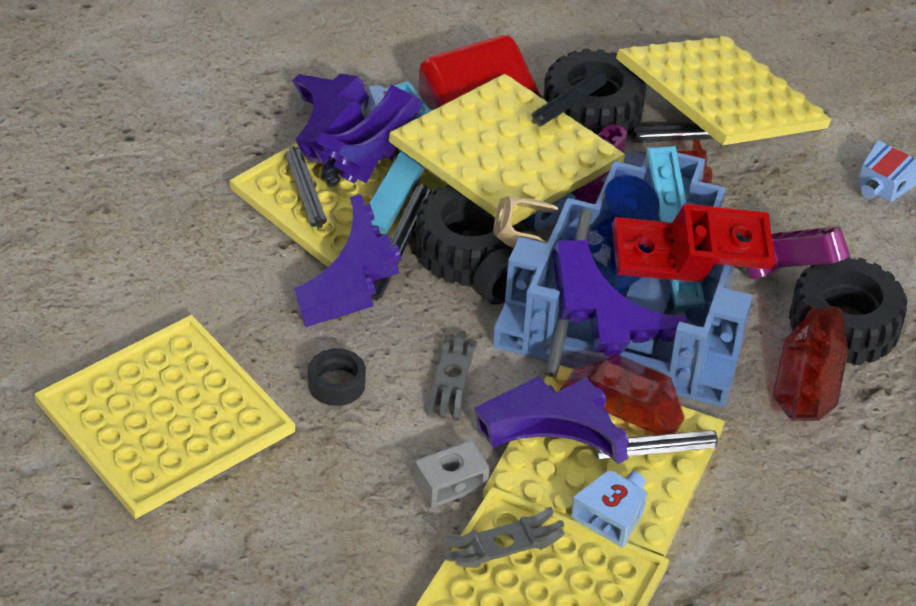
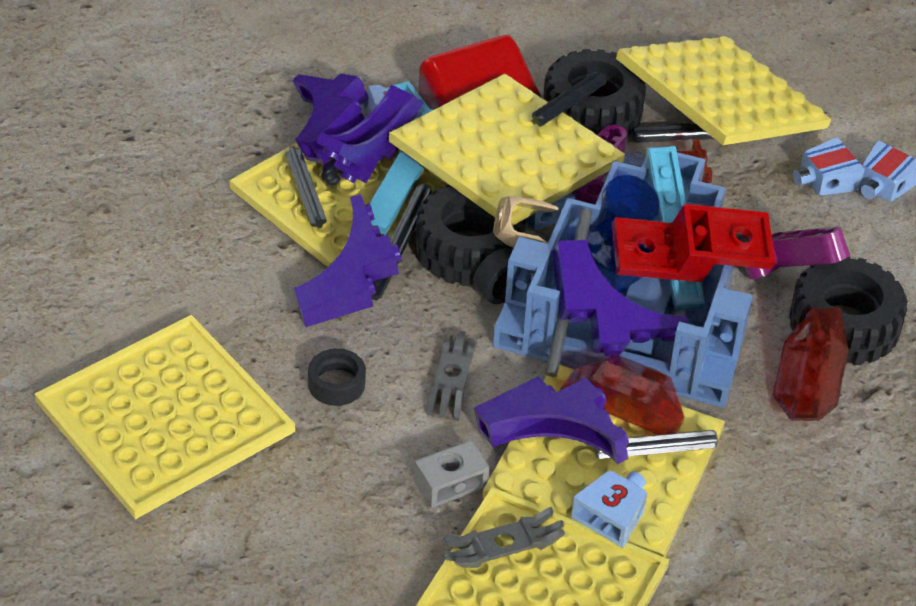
(830, 169): none -> light blue torso

